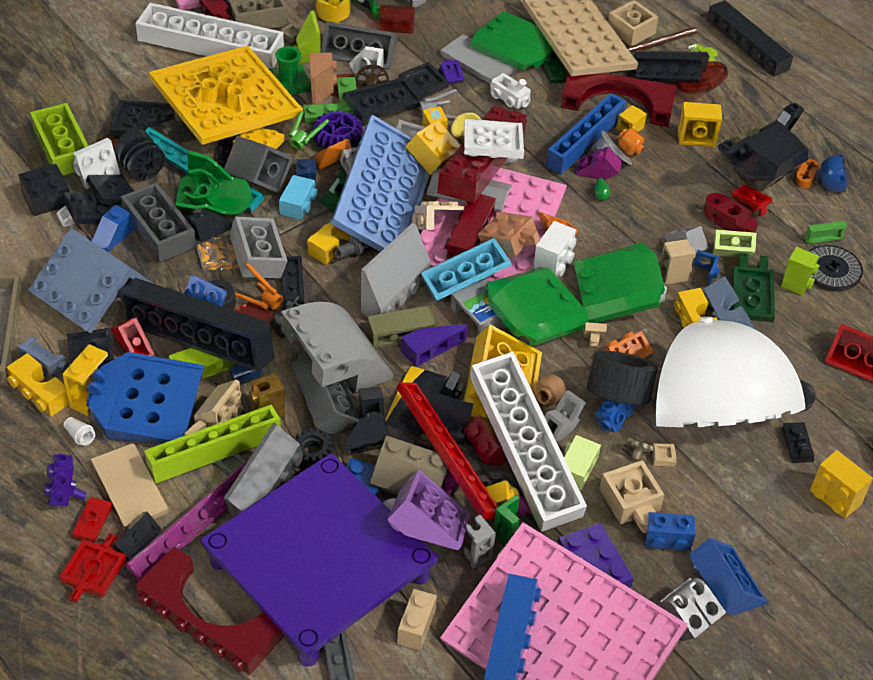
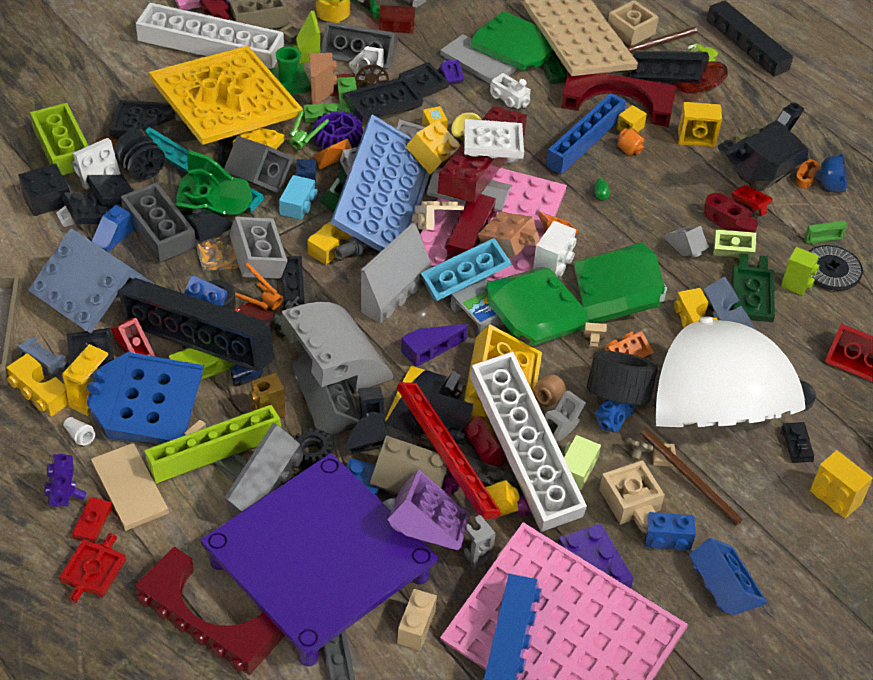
(136, 535): black plate -> none
(184, 528): magenta tile -> none
(221, 405): tan slope -> none
(390, 327): olive brick -> none
(430, 102): light grey plant -> none
(506, 520): green panel -> none
(600, 164): magenta slope -> none
(605, 141): light grey piece -> none
(676, 261): tan brick -> none
(691, 476): none -> reddish brown piece
(694, 605): light grey hips -> none
(712, 266): blue bracket -> none

